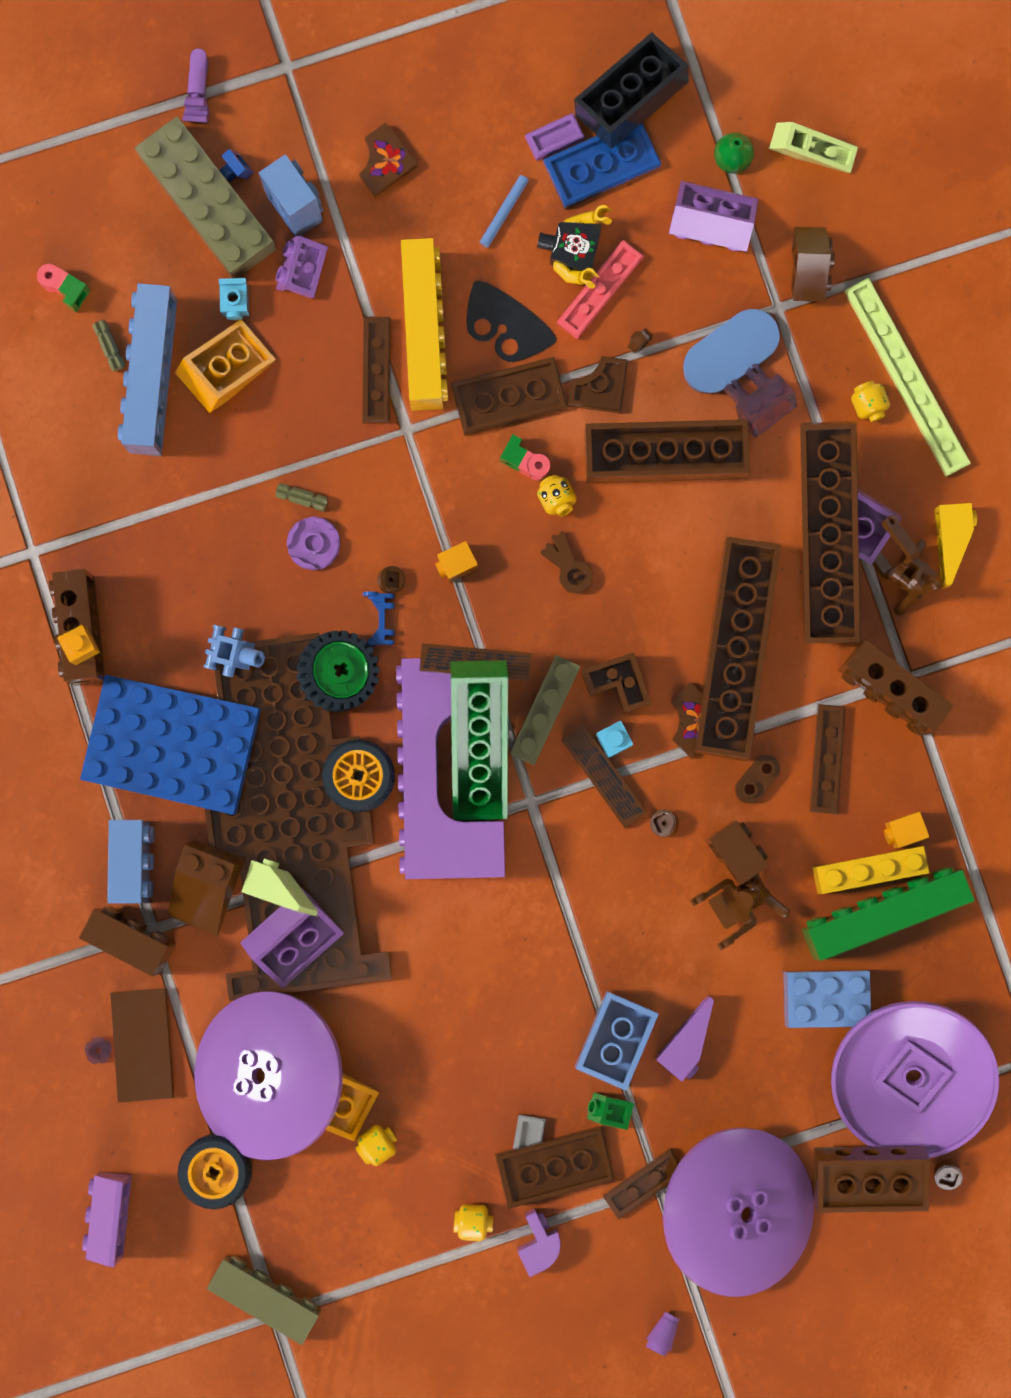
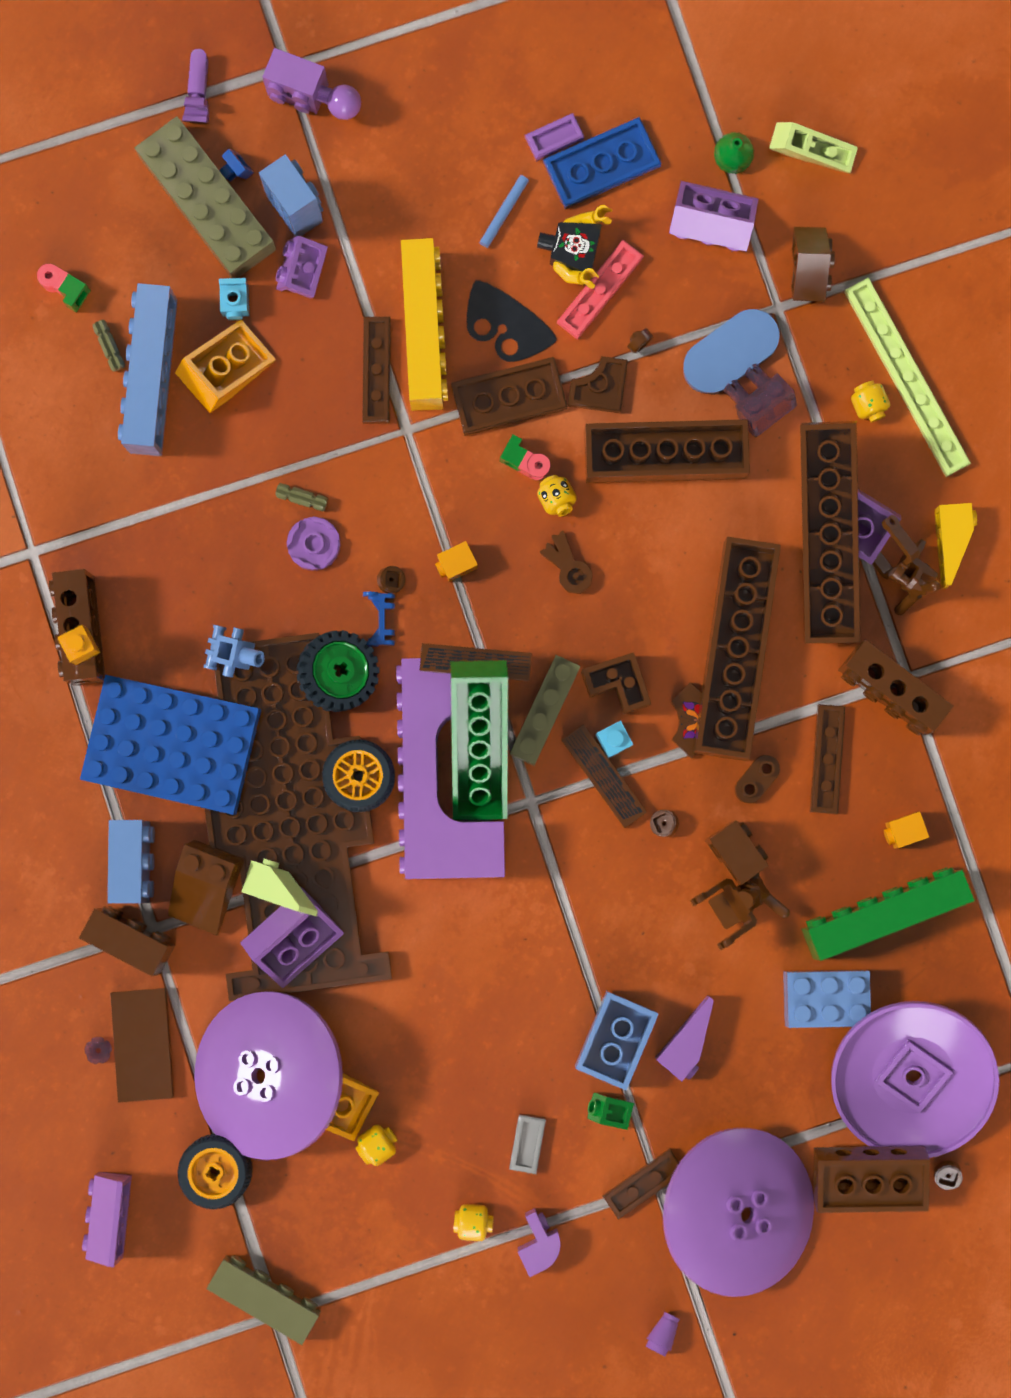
(306, 86): none -> medium lavender brick
(386, 162): reddish brown tile -> none
(554, 1167): reddish brown tile -> none
(631, 90): black brick -> none
(870, 870): yellow brick -> none

